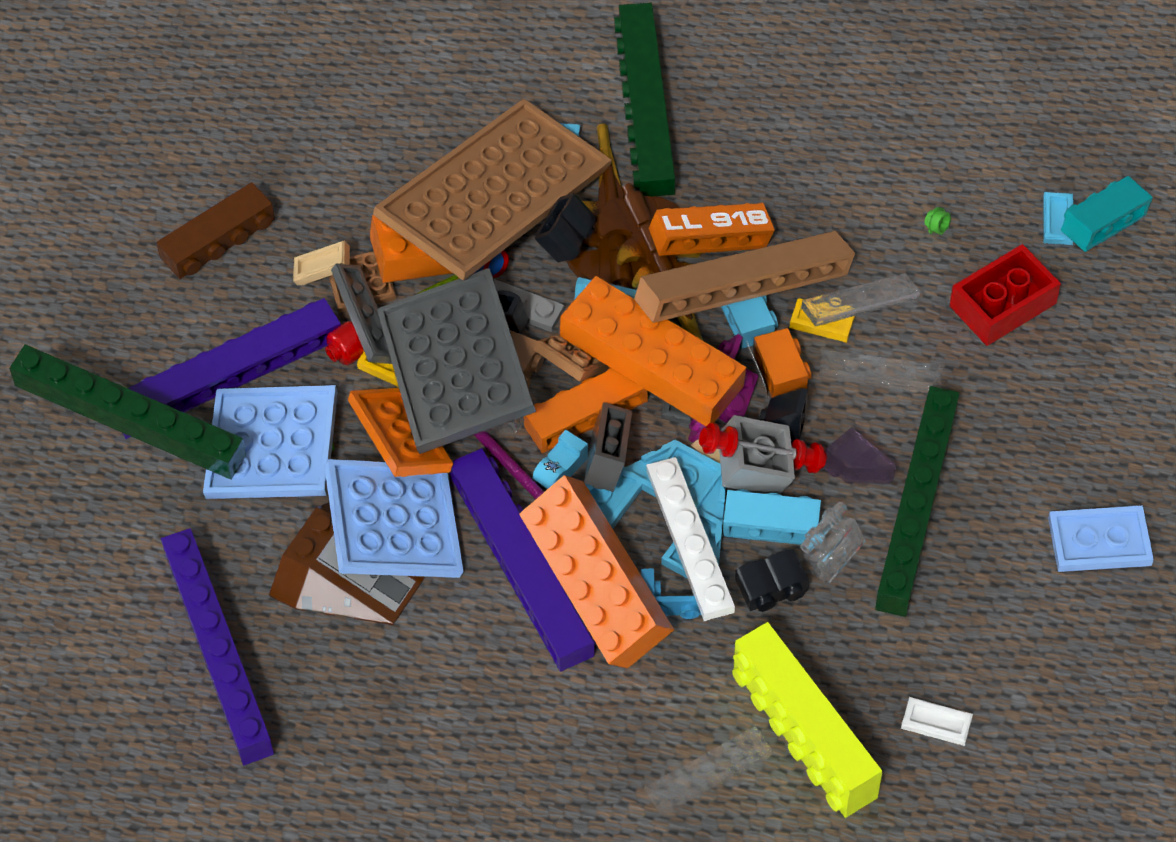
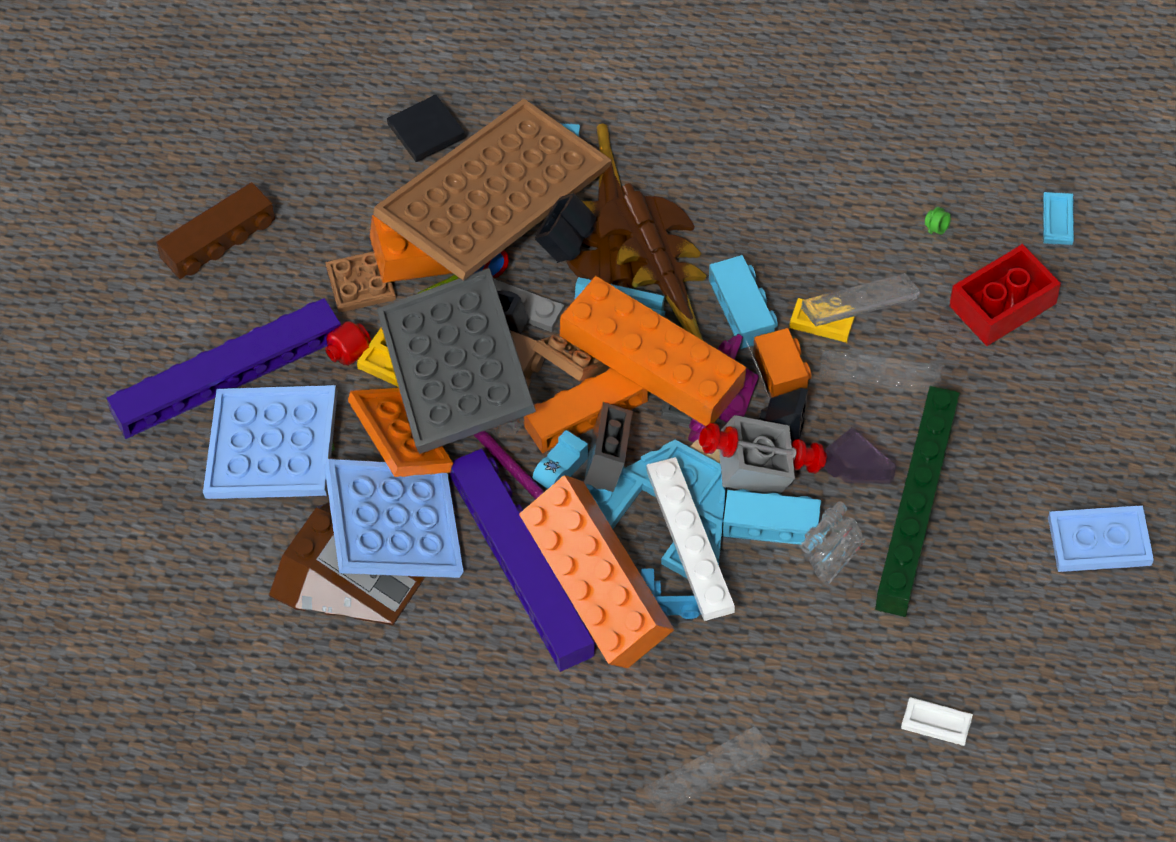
(128, 411): dark green brick -> none
(217, 647): dark purple brick -> none
(319, 263): tan tile -> none
(362, 311): dark grey tile -> none
(426, 128): none -> black tile
(646, 100): dark green brick -> none
(711, 229): orange brick -> none
(743, 276): medium nougat brick -> none
(772, 580): black brick -> none
(806, 720): neon yellow brick -> none
(1106, 213): teal brick -> none

